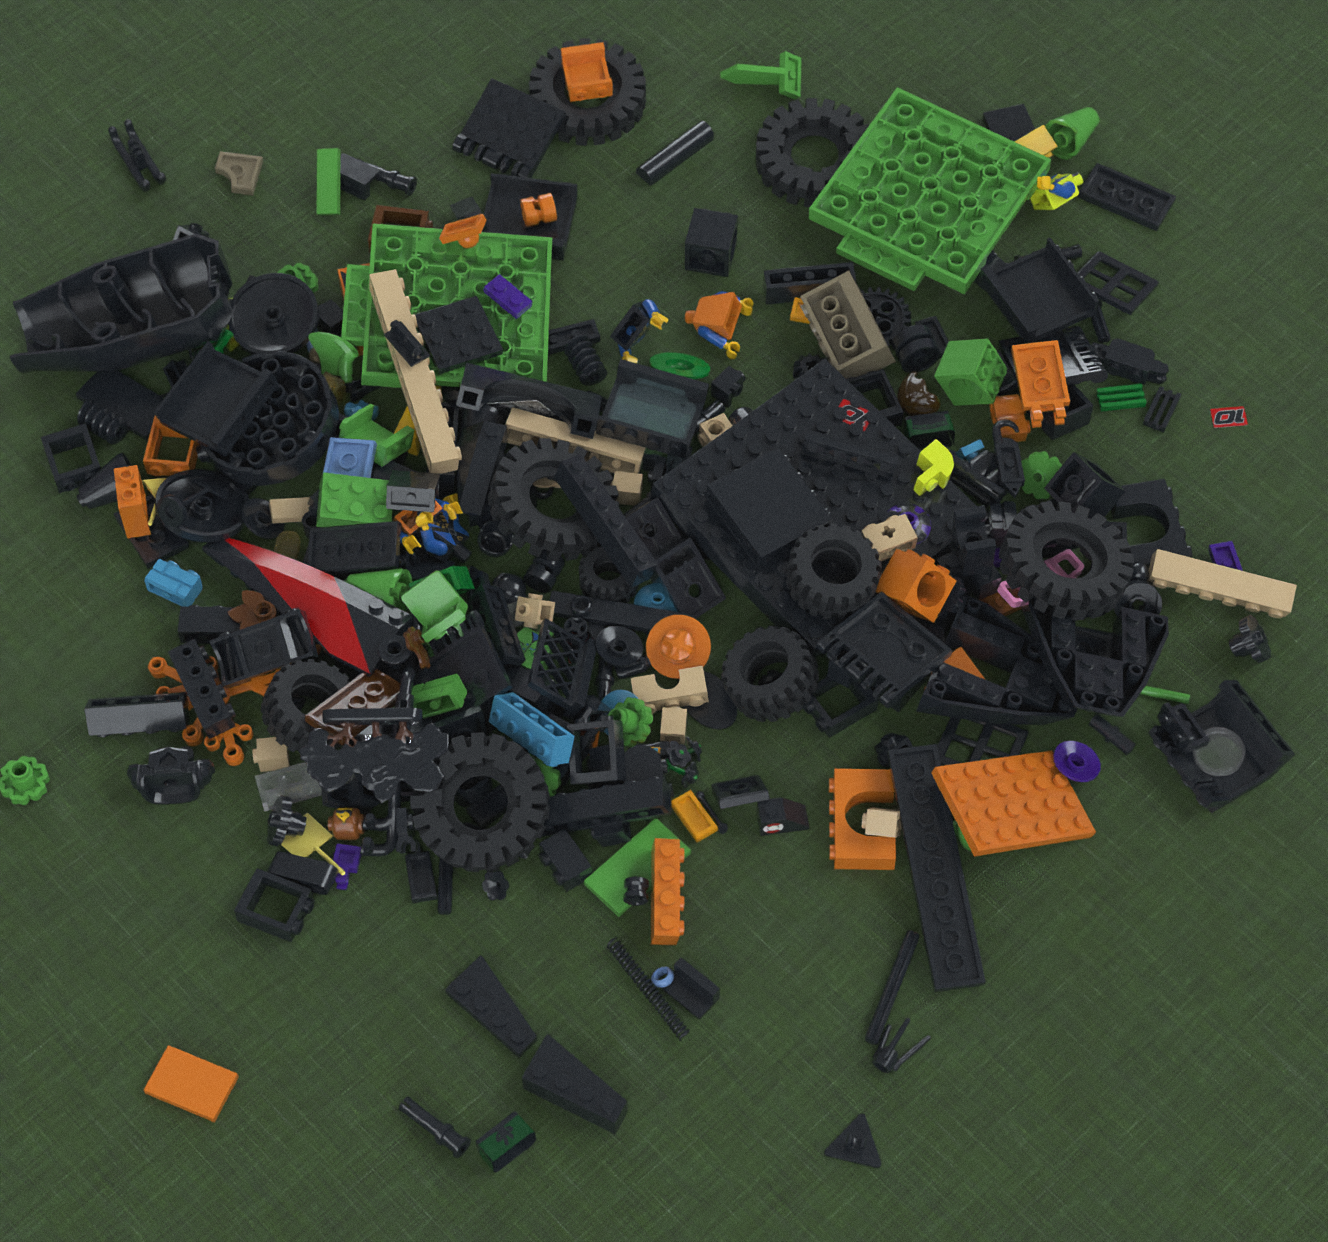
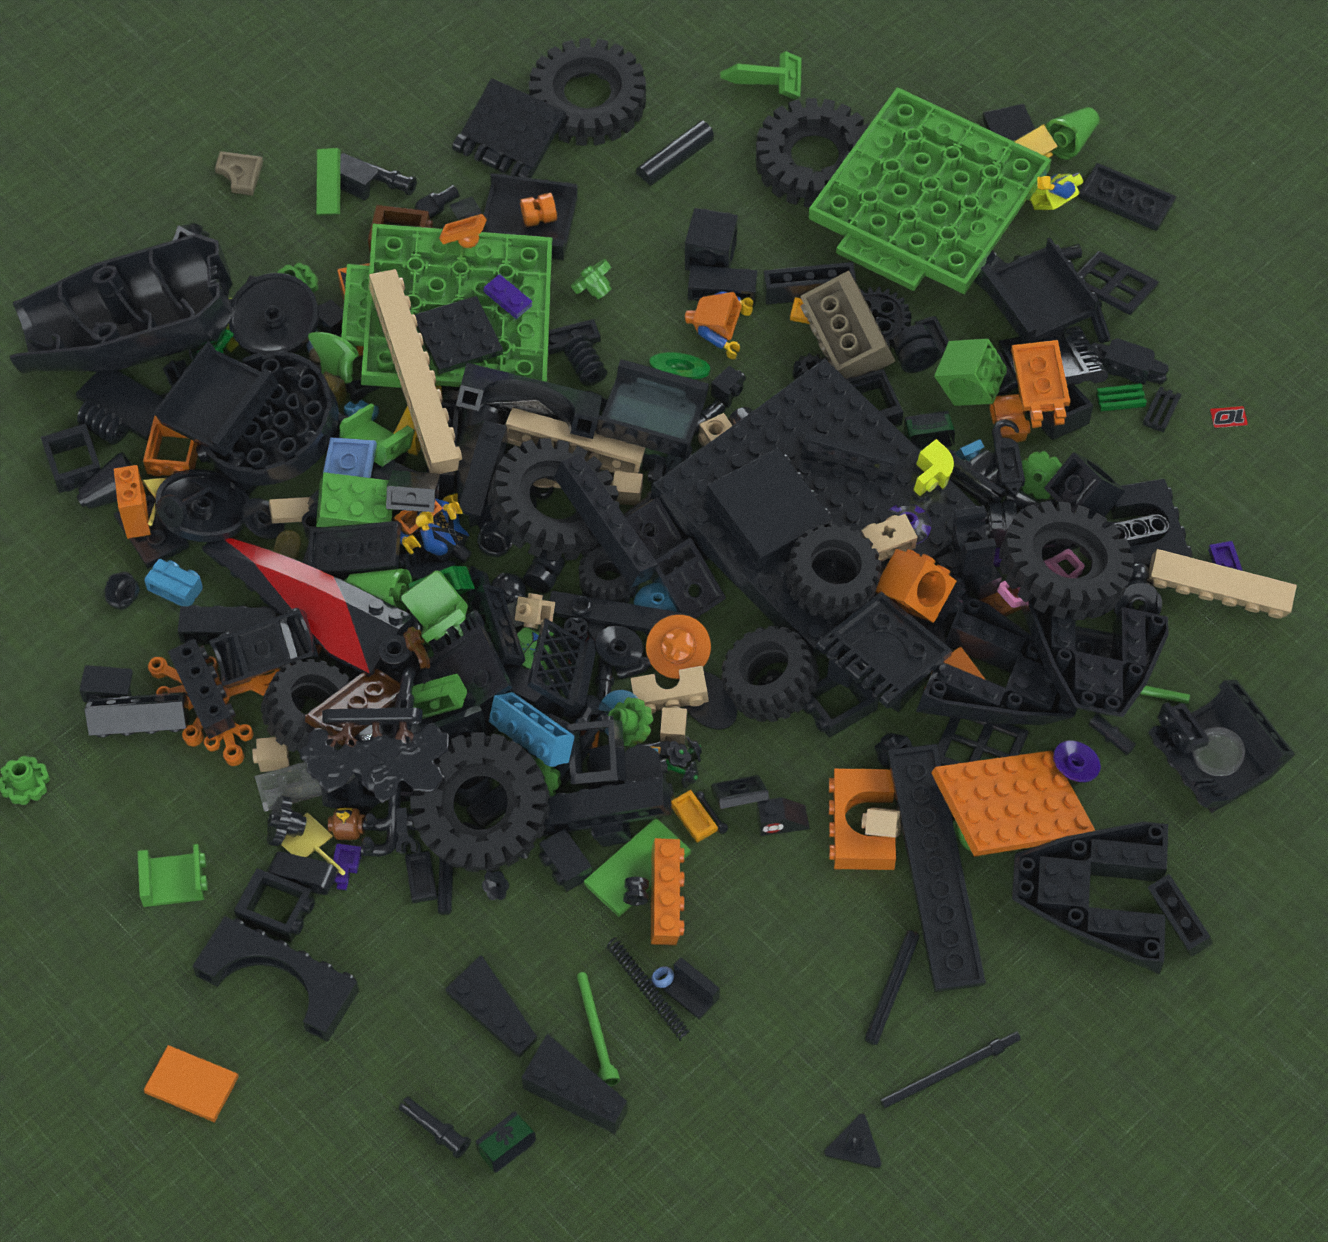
(105, 682): none -> black panel
(121, 590): none -> black hair
(138, 156): black piece -> none
(171, 776): black piece -> none
(172, 878): none -> bright green panel
(238, 947): none -> black arch
(250, 612): reddish brown plate -> none
(406, 343): black hinge -> none
(435, 202): none -> black arm
(586, 72): orange panel -> none
(593, 280): none -> bright green plant
(607, 1071): none -> bright green piece
(635, 327): torso -> none
(710, 280): none -> black brick
(854, 415): sticker -> none
(886, 1058): black plant -> none
(915, 397): dark brown piece -> none
(993, 1048): none -> black bar
(1022, 500): none -> black cone
(1056, 886): none -> black piece
(1143, 529): none -> black beam
(1180, 915): none -> black brick
(1250, 640): black plant -> none

